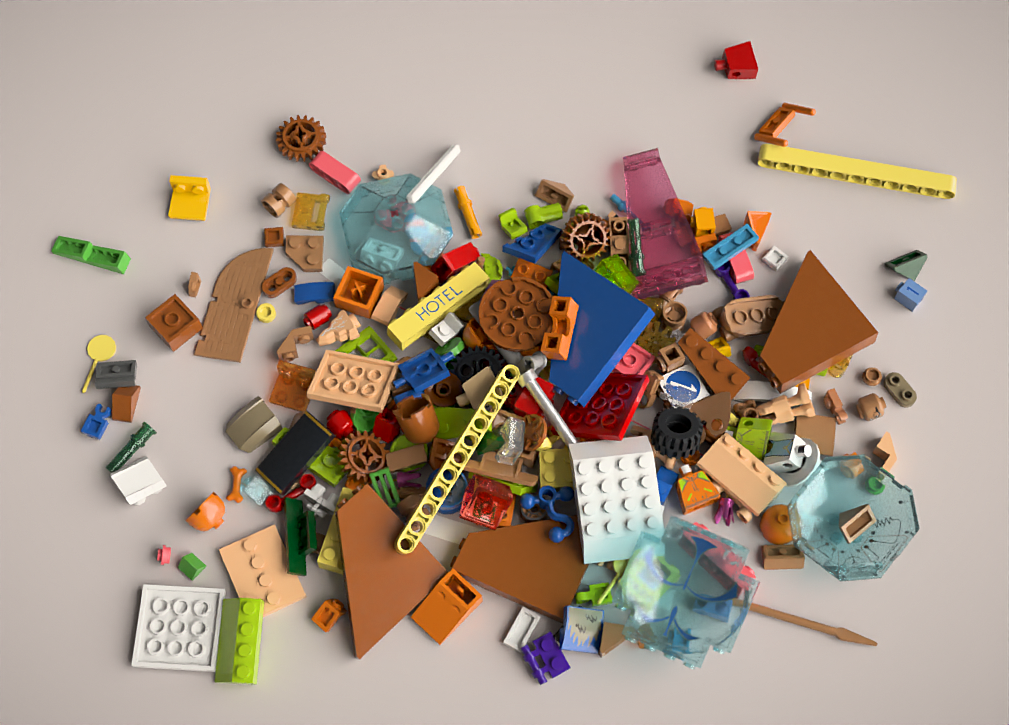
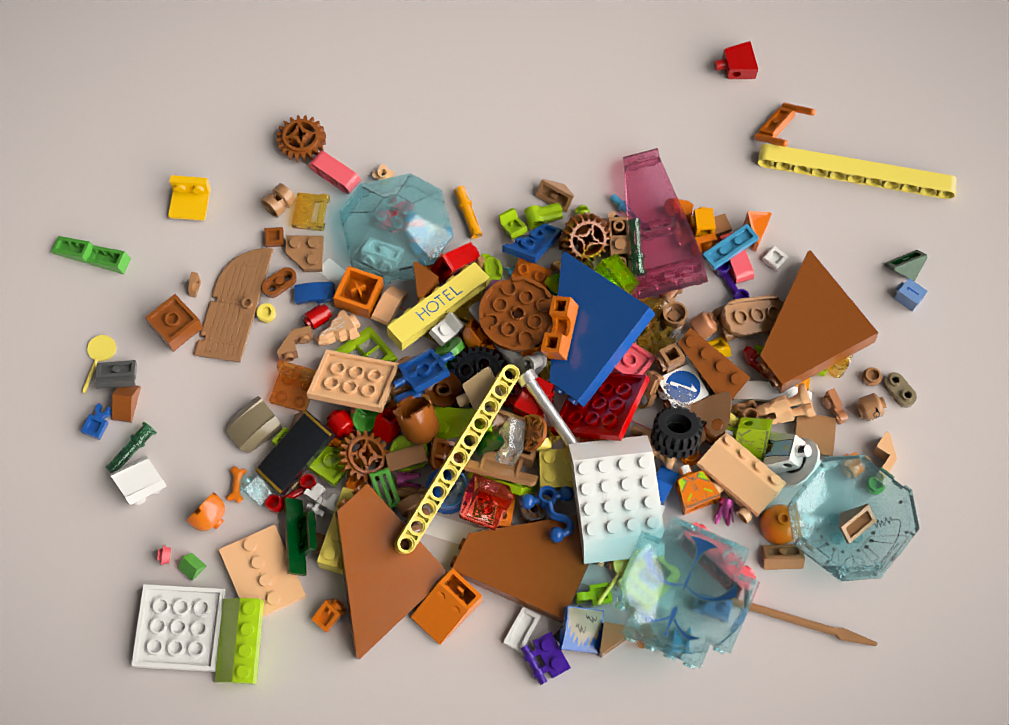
(433, 174): white axle -> none

